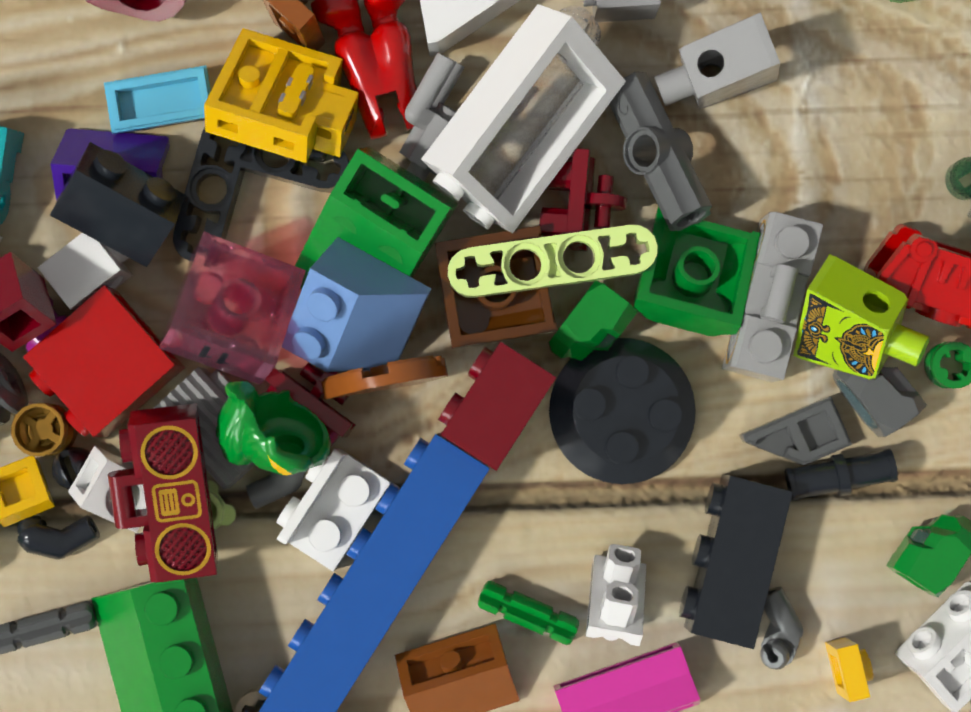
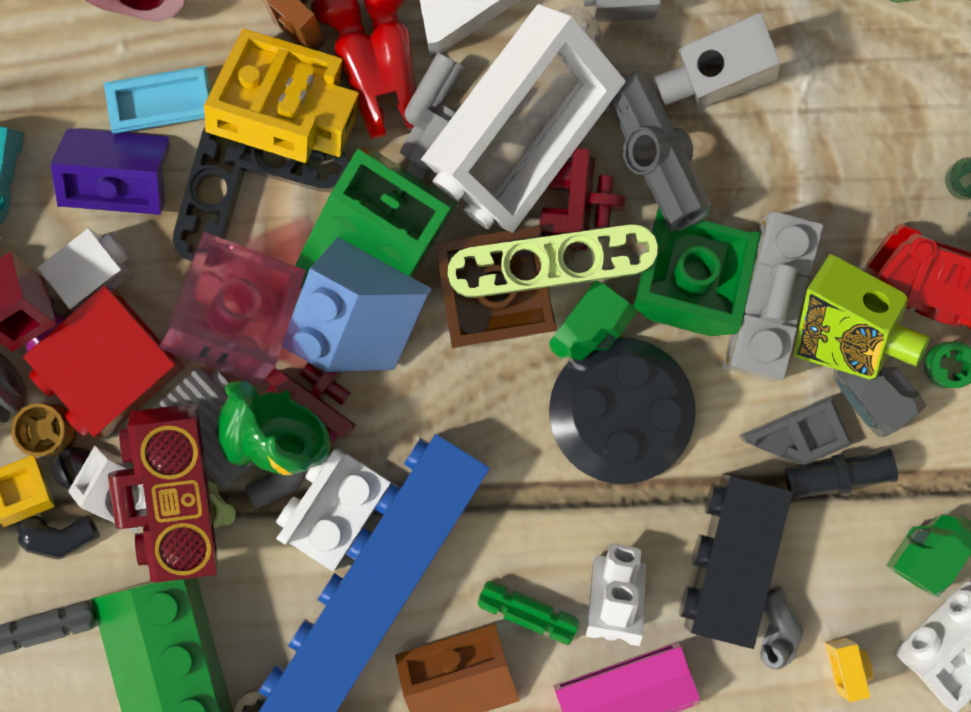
(118, 204): black brick -> none
(385, 377): dark orange tile -> none
(496, 405): dark red brick -> none

